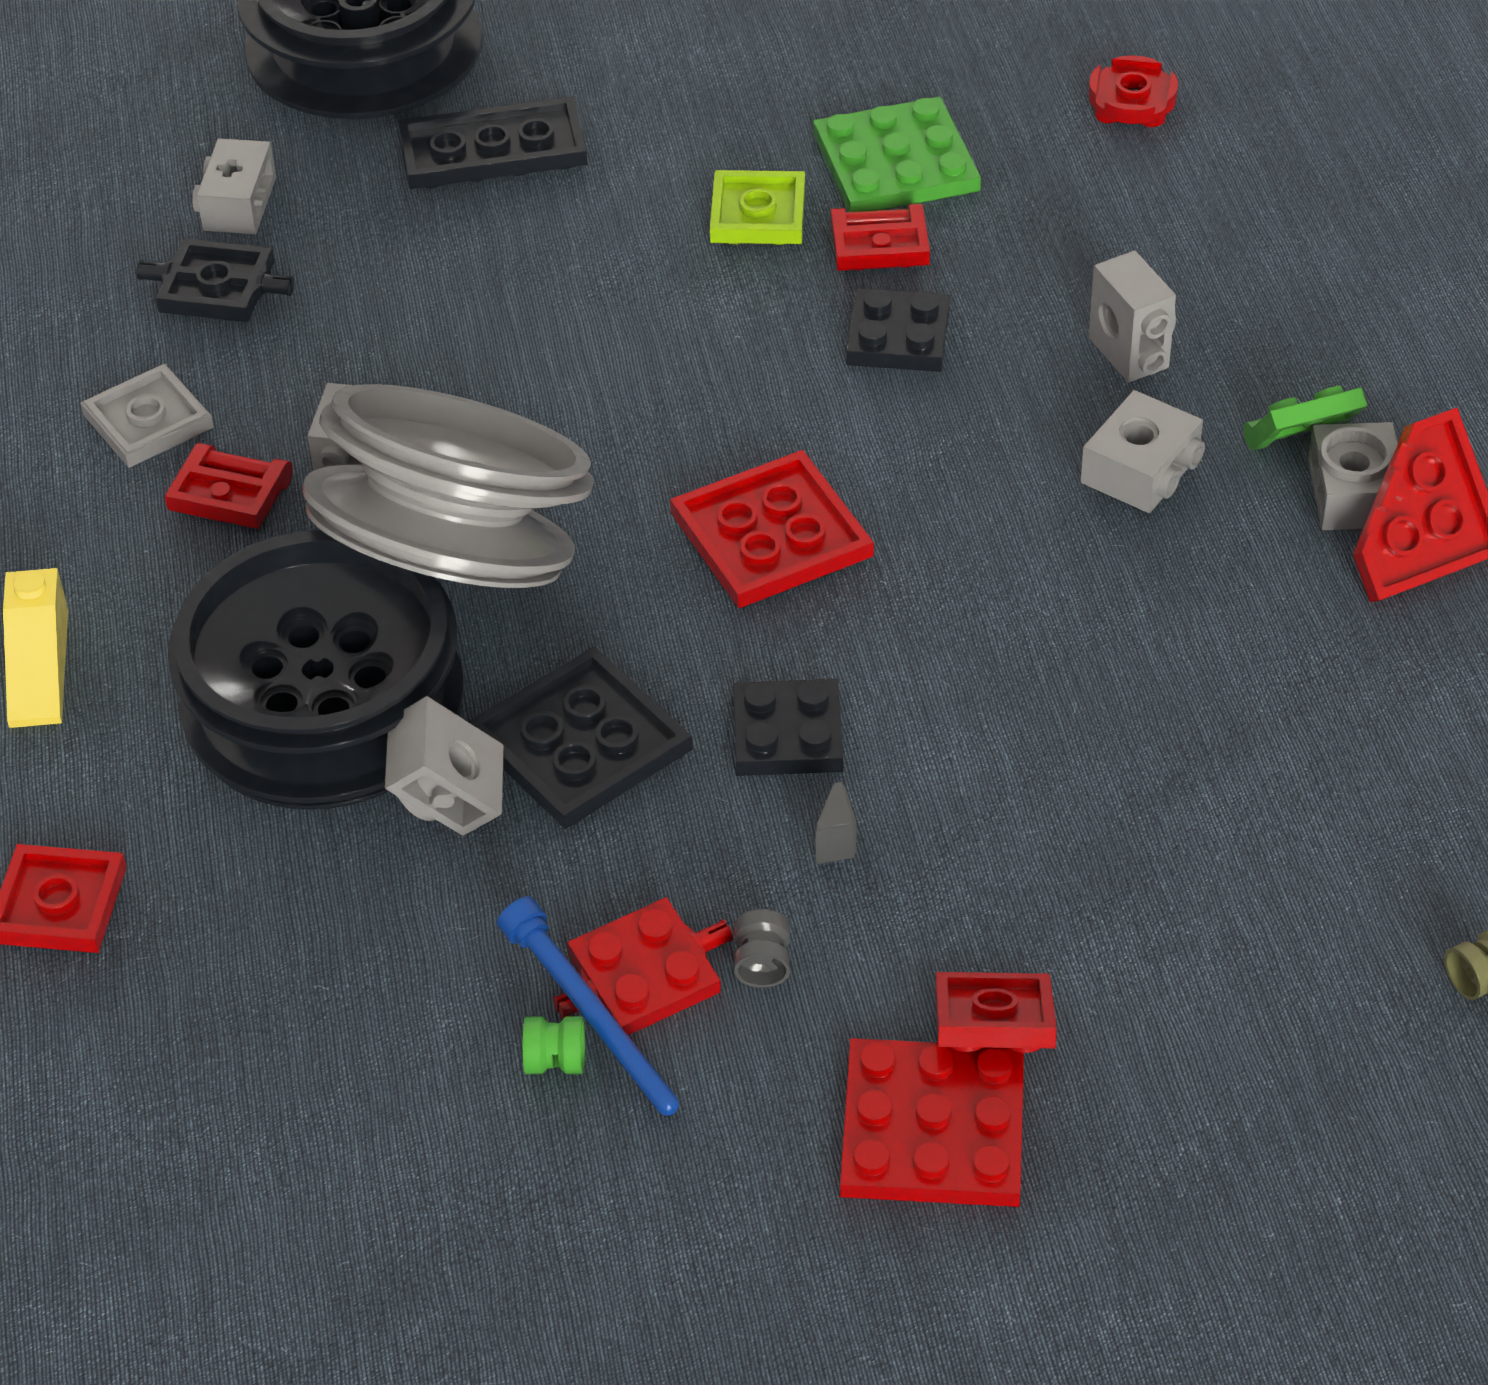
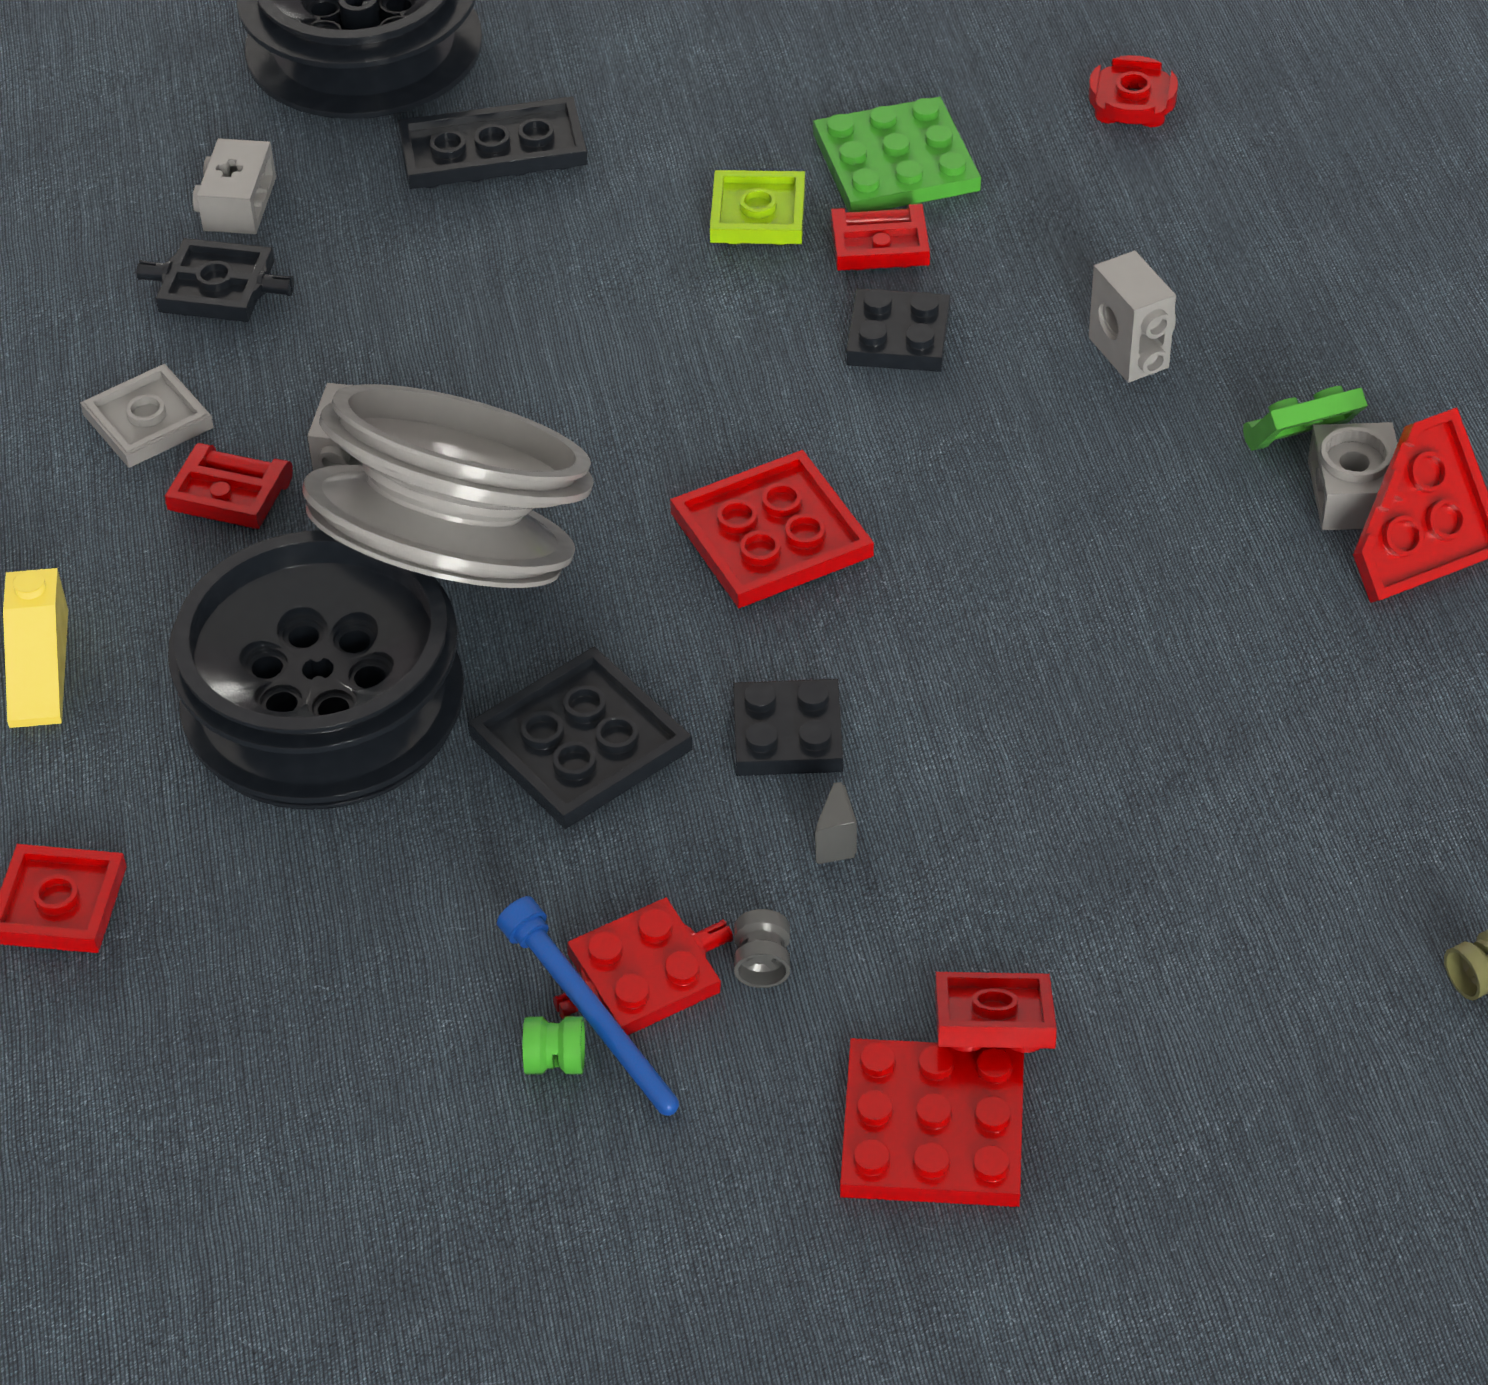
(444, 768): light grey brick -> none
(1142, 451): light grey brick -> none

